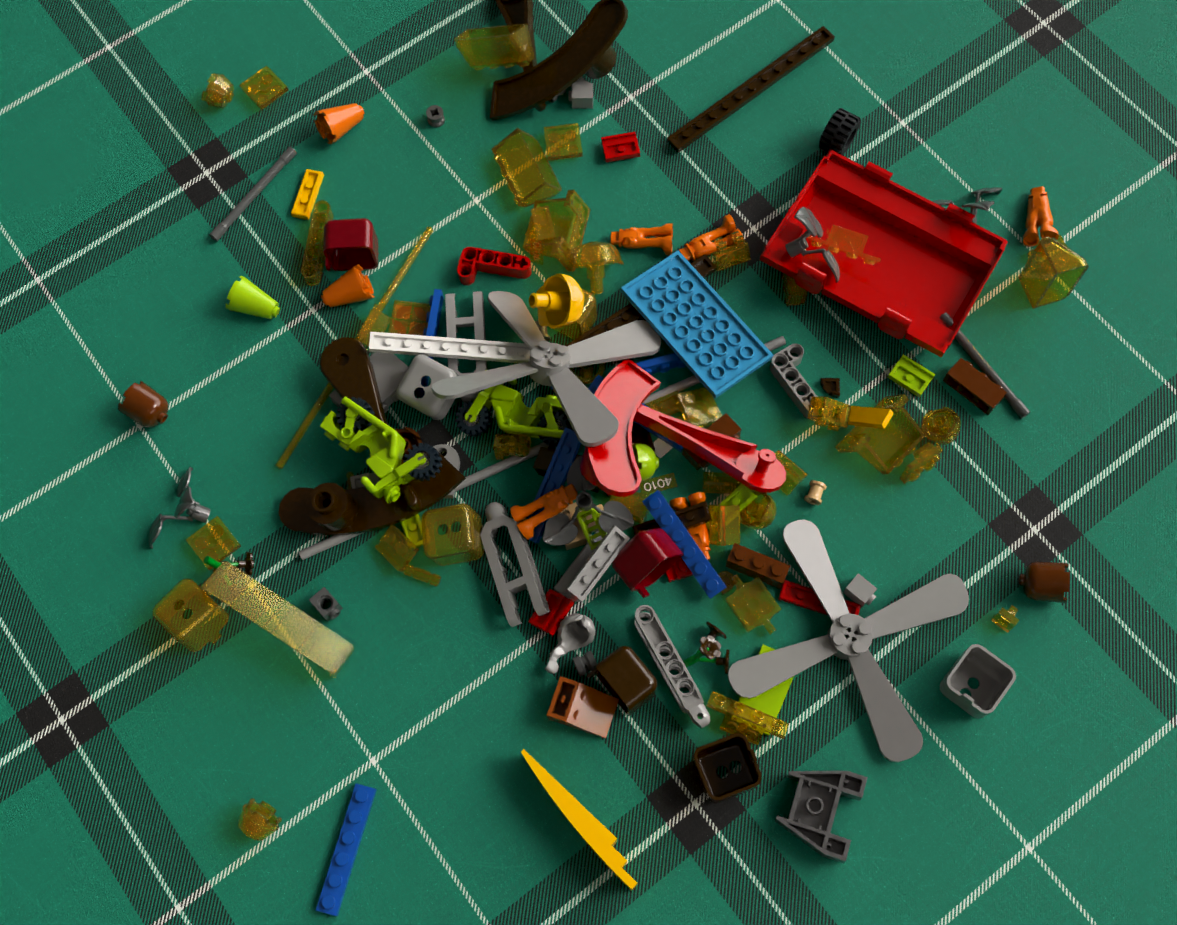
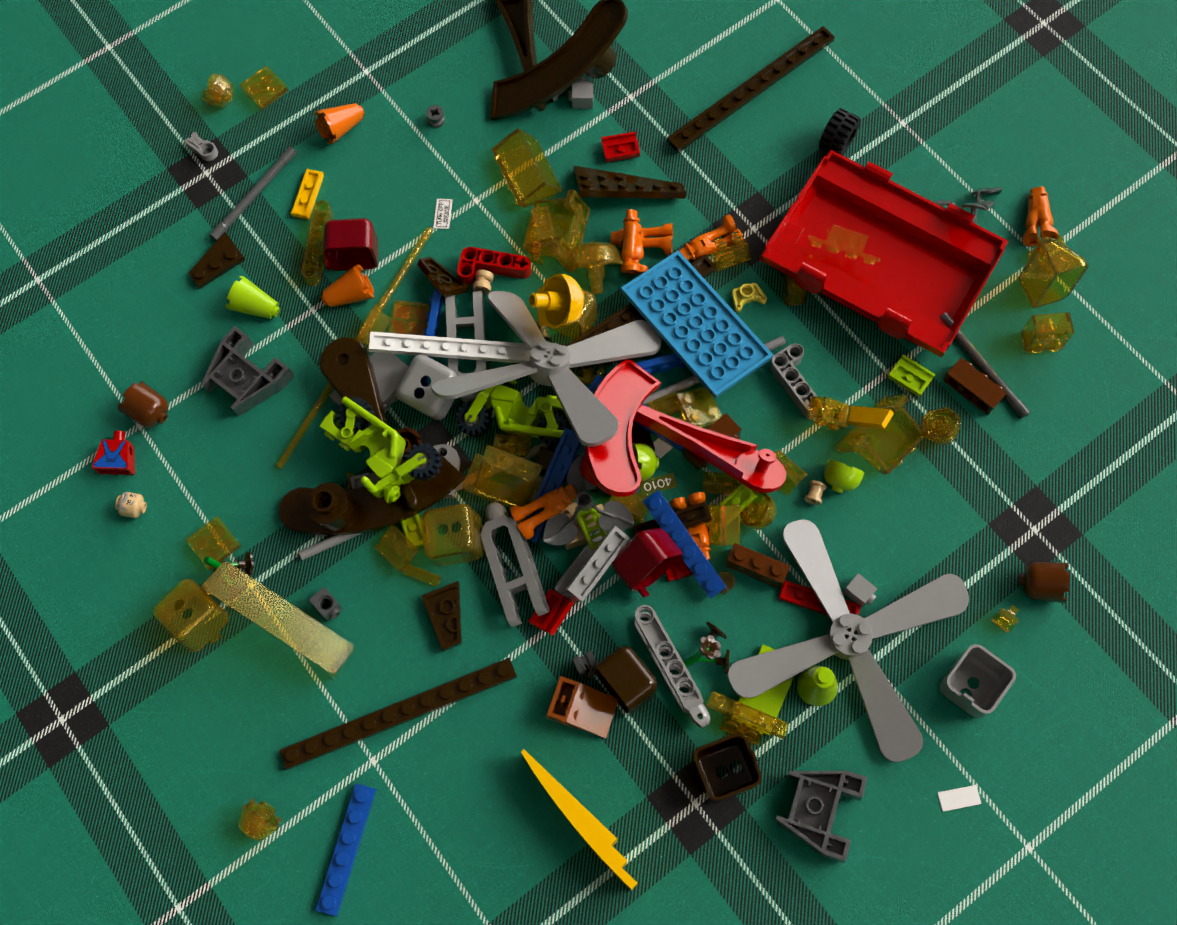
(115, 456): none -> red torso
(130, 505): none -> tan head
(186, 502): dark grey plant -> none
(200, 146): none -> light grey piece
(216, 262): none -> dark brown wing
(240, 376): none -> flat silver wedge
(397, 714): none -> dark brown plate
(441, 278): none -> dark brown wing
(443, 213): none -> white sticker
(445, 614): none -> dark brown wing
(483, 281): none -> tan wheel
(496, 46): clear yellow windscreen -> none
(503, 478): none -> clear yellow windscreen
(563, 141): clear yellow plate -> none
(573, 633): light grey hair -> none
(611, 184): none -> dark brown wing
(632, 246): none -> orange piece
(746, 294): none -> light yellow piece
(753, 604): clear yellow plate -> none
(800, 244): dark grey plant -> none
(817, 686): none -> lime cone
(831, 386): dark brown tile -> none
(842, 476): none -> lime cylinder
(925, 457): clear yellow plate -> none
(959, 798): none -> white sticker
(1047, 332): none -> clear yellow brick

